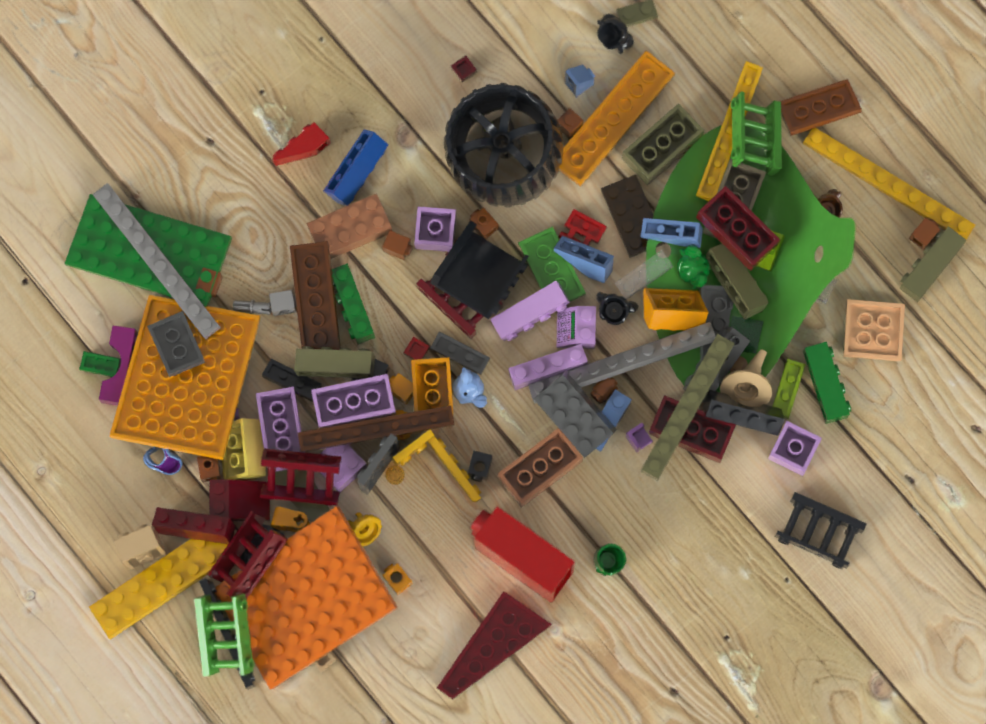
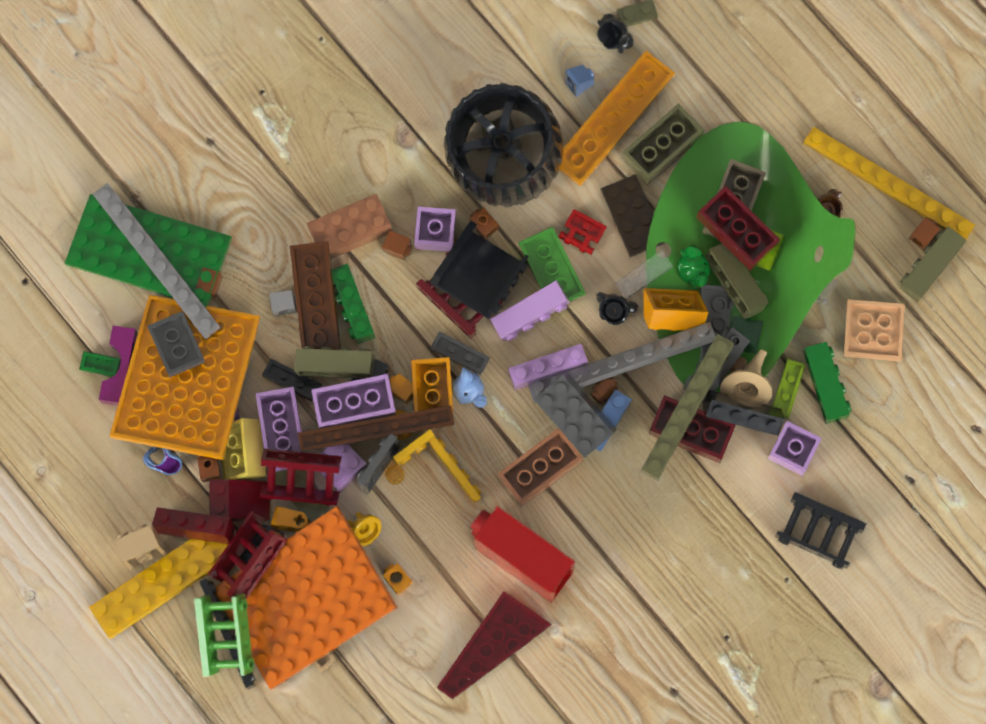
(252, 307): light grey axle -> none
(305, 145): red slope -> none
(356, 167): blue brick -> none
(416, 349): red plate -> none
(463, 68): dark red plate -> none
(479, 457): black brick -> none
(570, 123): dark orange brick -> none
(576, 326): lavender slope -> none
(586, 259): medium blue slope -> none
(609, 559): green helmet -> none
(638, 437): medium lavender panel -> none
(672, 232): medium blue slope -> none
(723, 146): yellow plate -> none
(771, 128): bright green fence -> none
(819, 107): dark orange plate -> none

